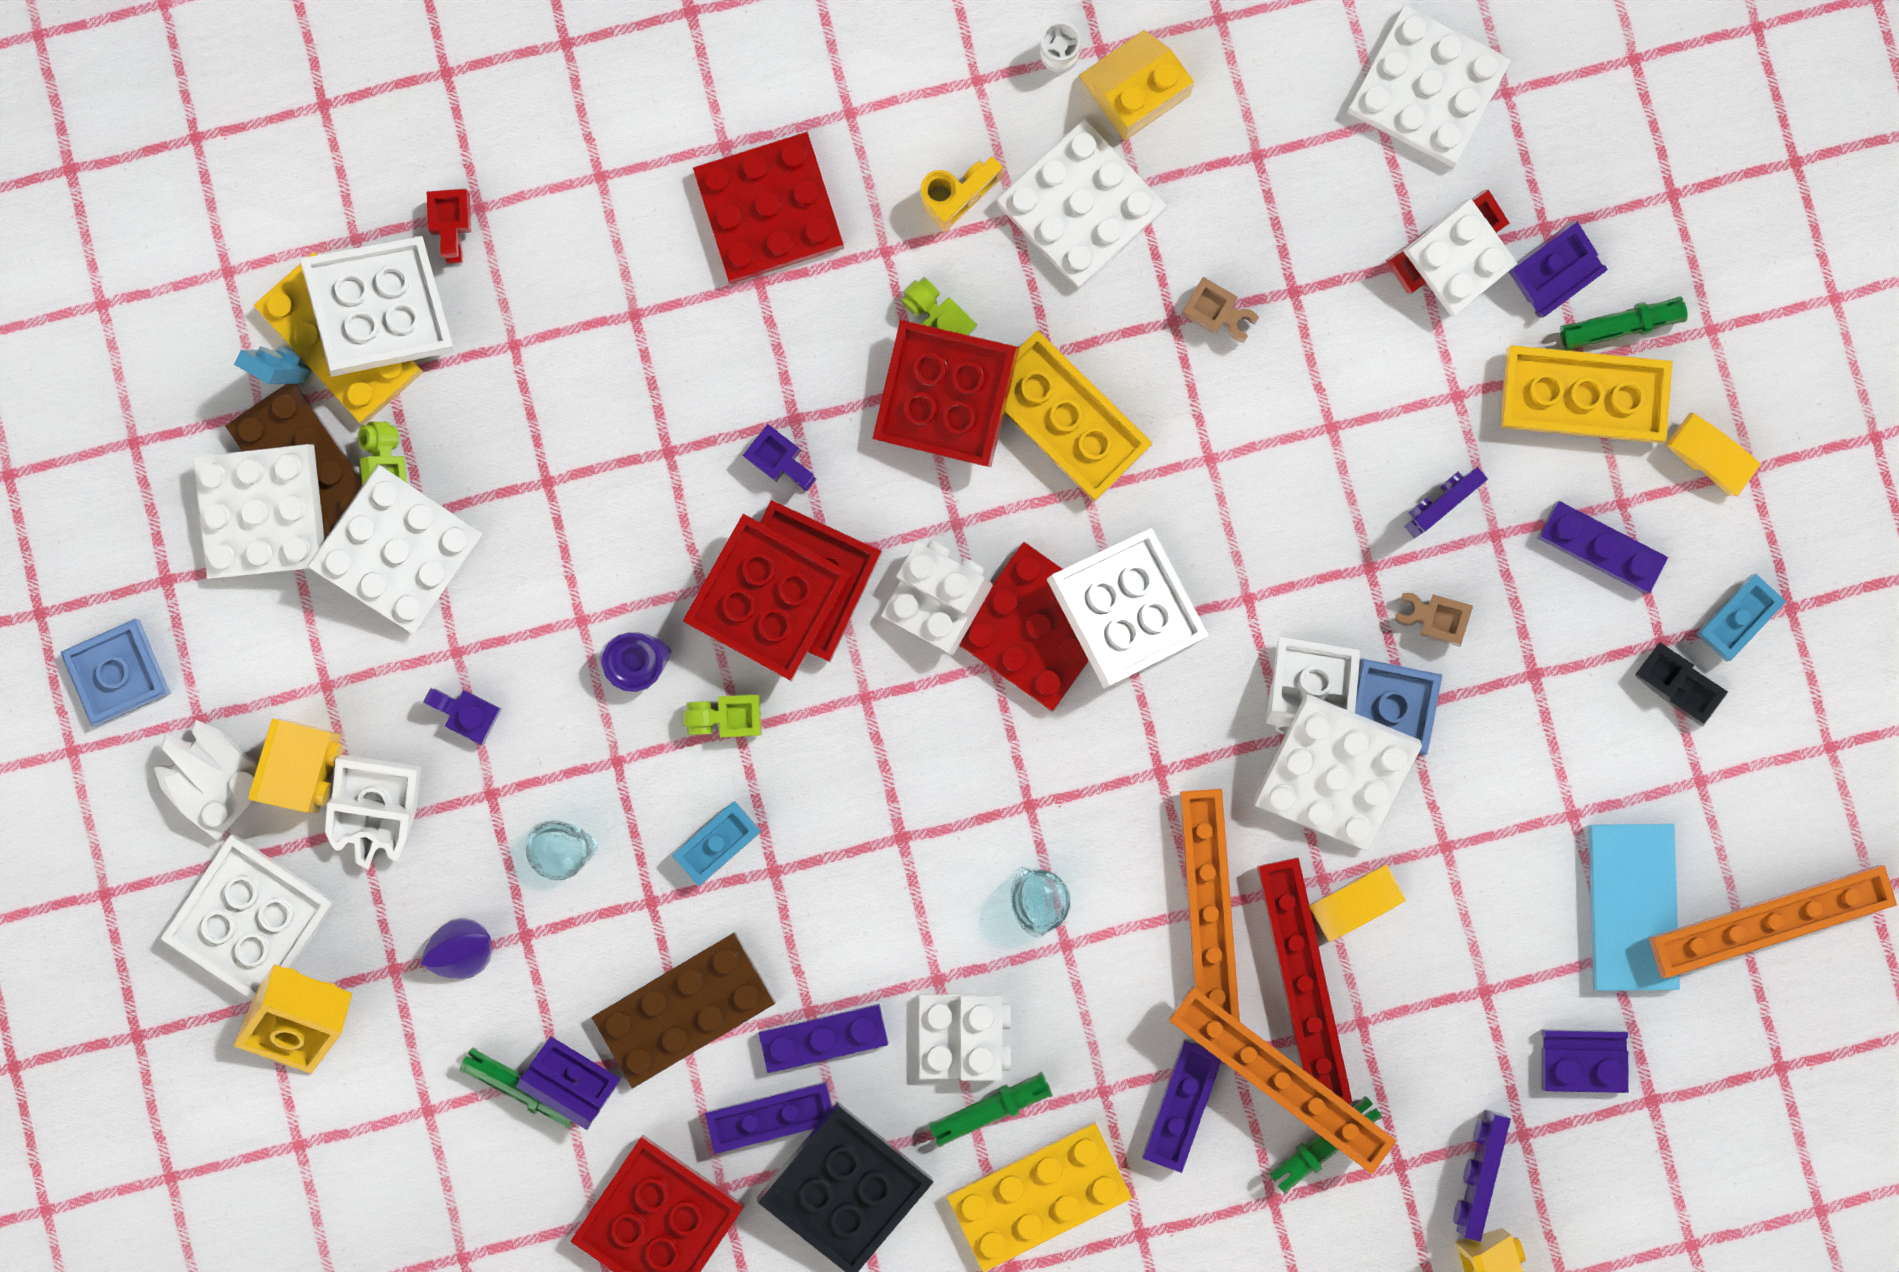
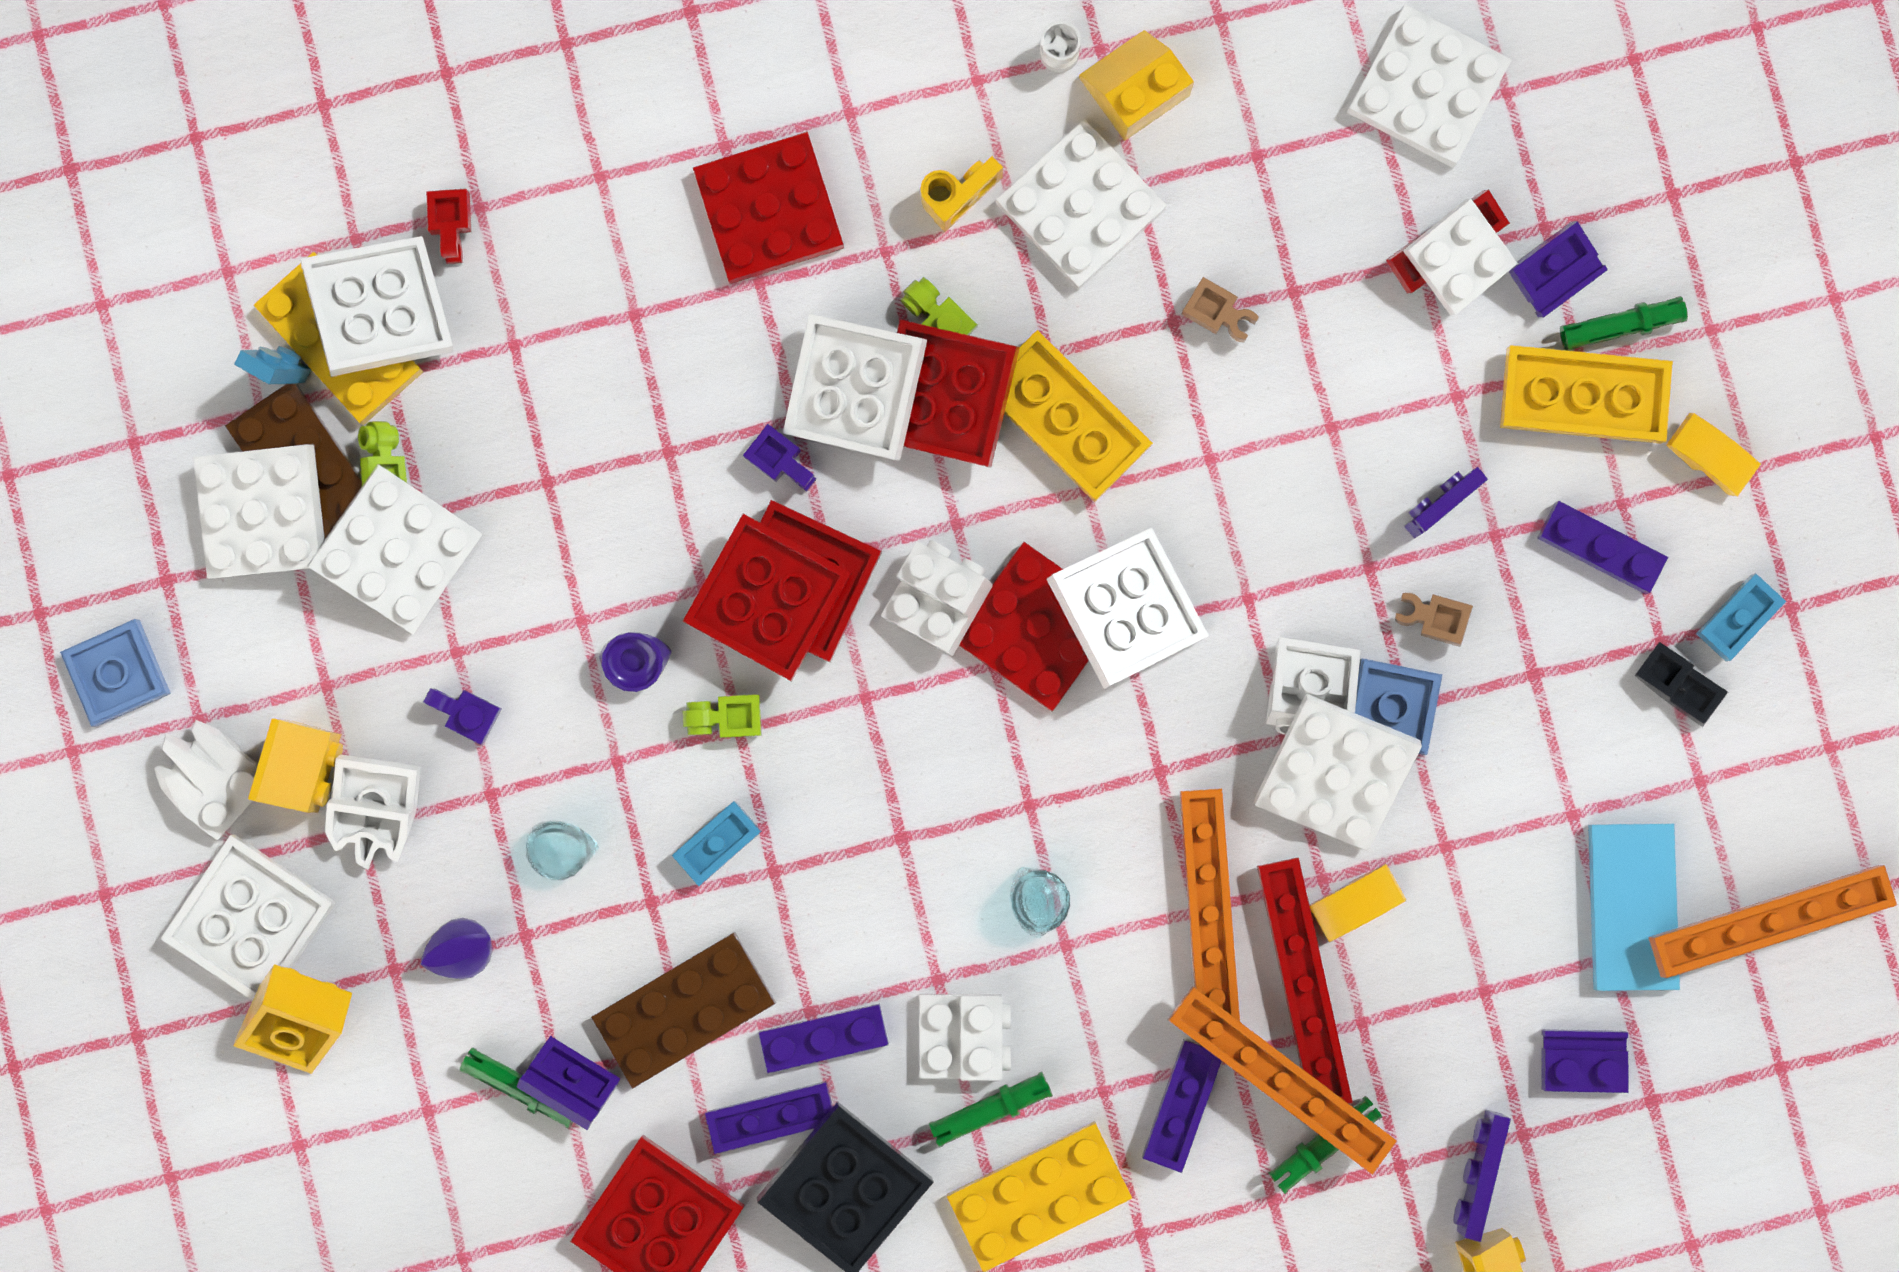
(854, 386): none -> white plate

